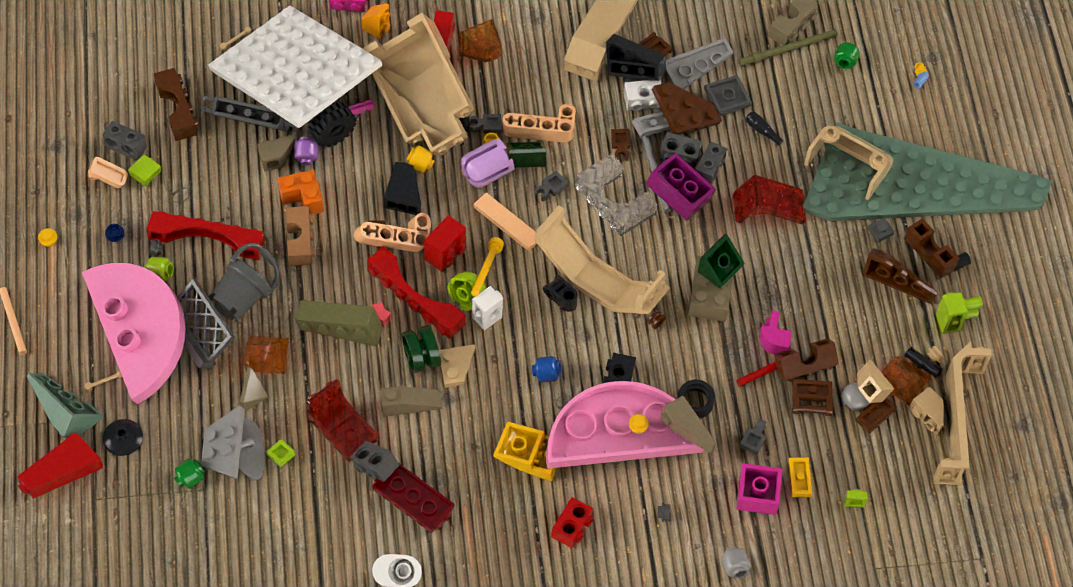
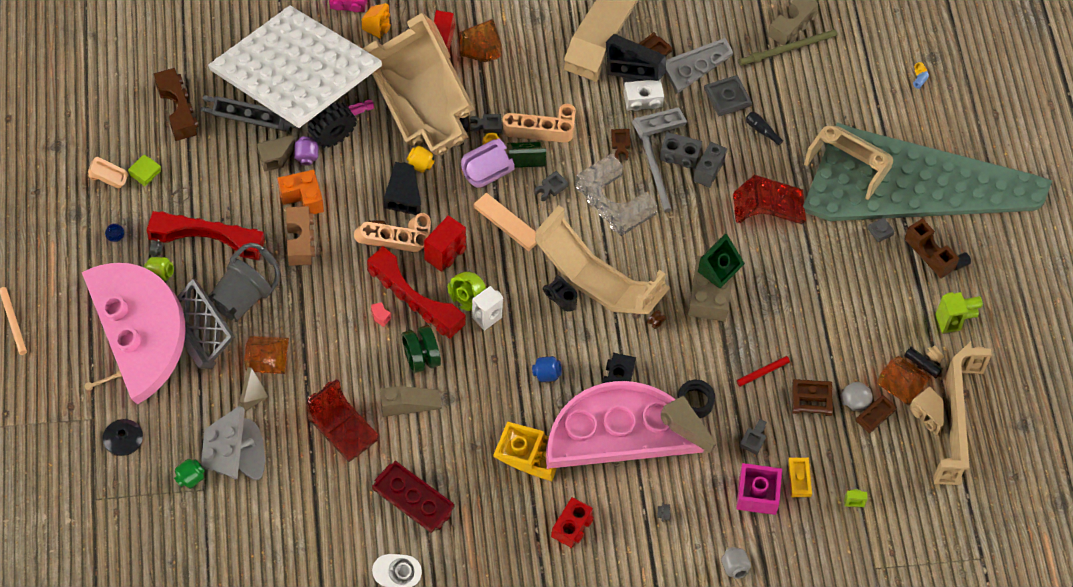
(47, 237): yellow plate -> none
(59, 467): red slope -> none
(62, 407): sand green wedge -> none
(124, 140): dark grey brick -> none
(223, 46): tan hinge -> none
(280, 453): lime plate -> none
(340, 321): olive wedge -> none
(374, 461): dark grey brick -> none
(455, 364): tan wing -> none
(494, 246): yellow piece -> none
(638, 423): yellow plate -> none
(680, 186): magenta brick -> none
(684, 110): reddish brown plate -> none
(772, 338): dark pink brick -> none
(822, 357): reddish brown arch -> none
(846, 55): green head -> none
(873, 383): tan slope -> none
(892, 273): reddish brown wedge -> none

